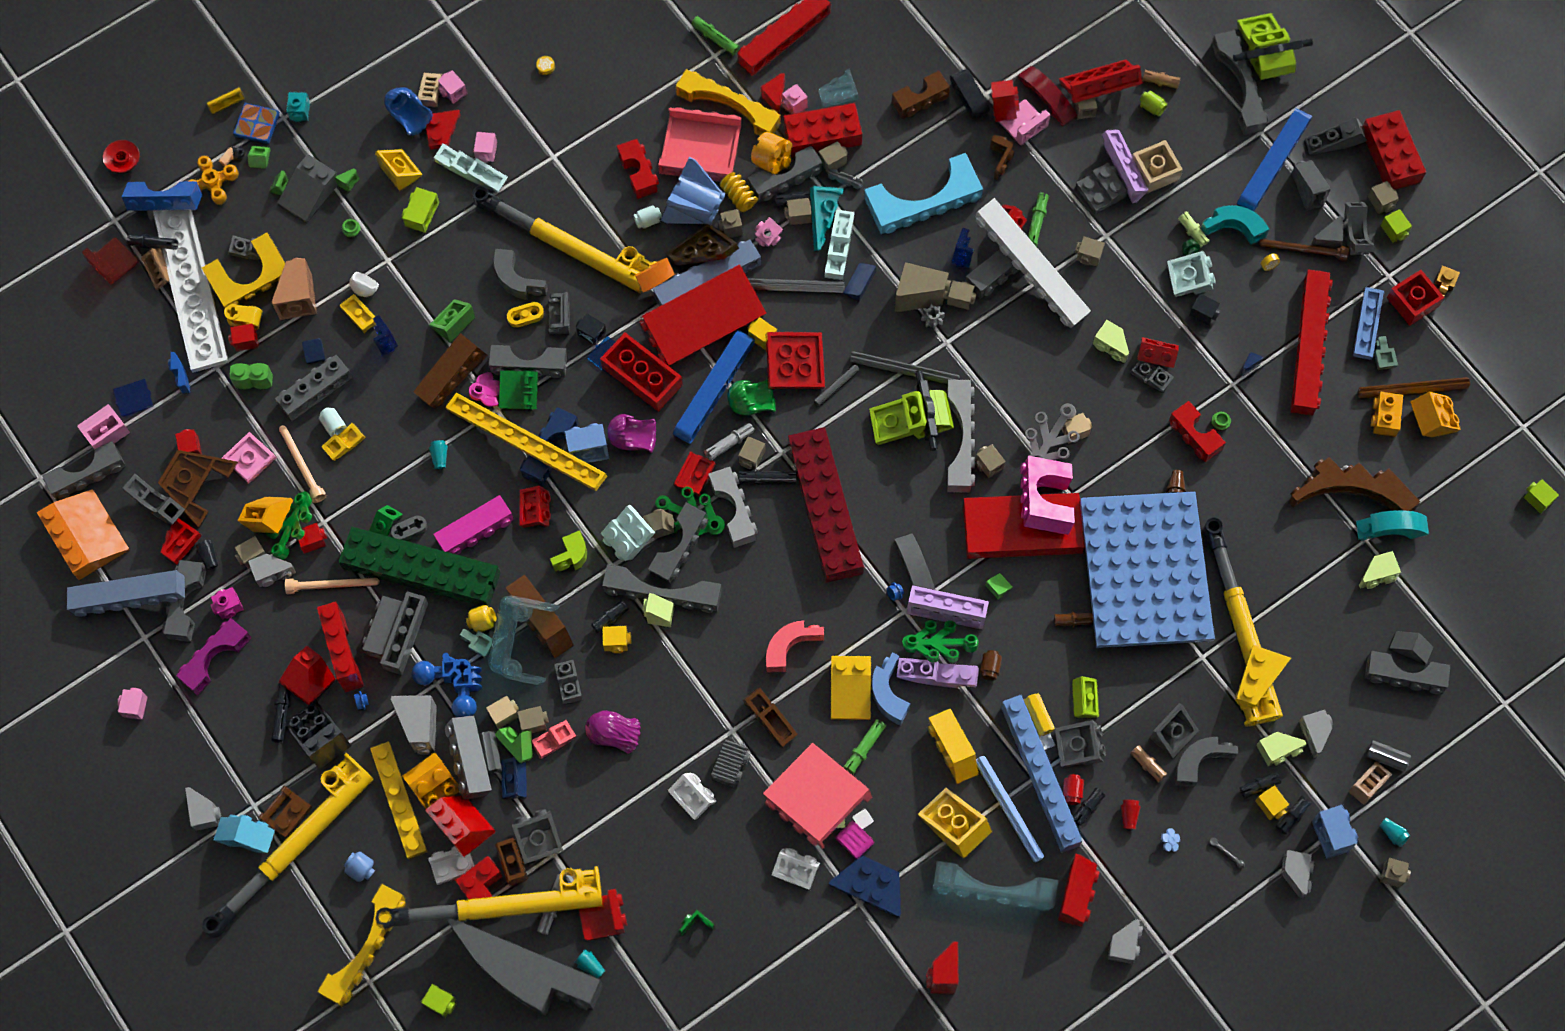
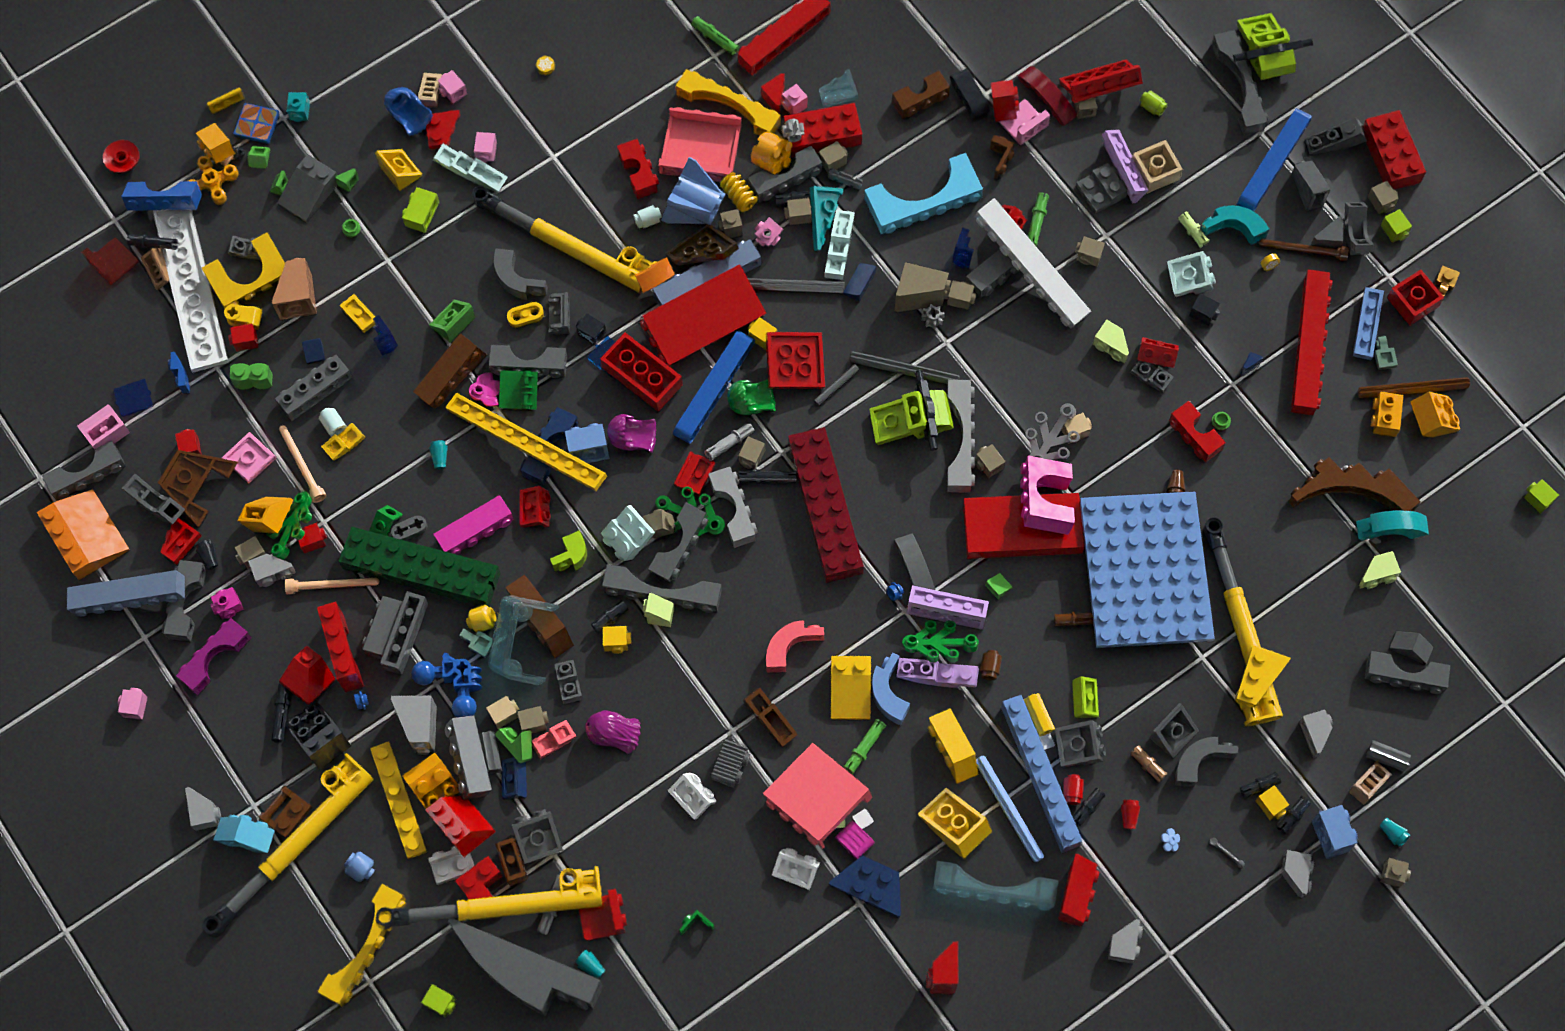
(214, 143): none -> light orange brick
(363, 285): white hair -> none
(793, 130): none -> light grey gear
(1161, 79): medium nougat pin -> none
(1190, 247): dark green plate -> none
(1278, 747): yellowish green slope -> none

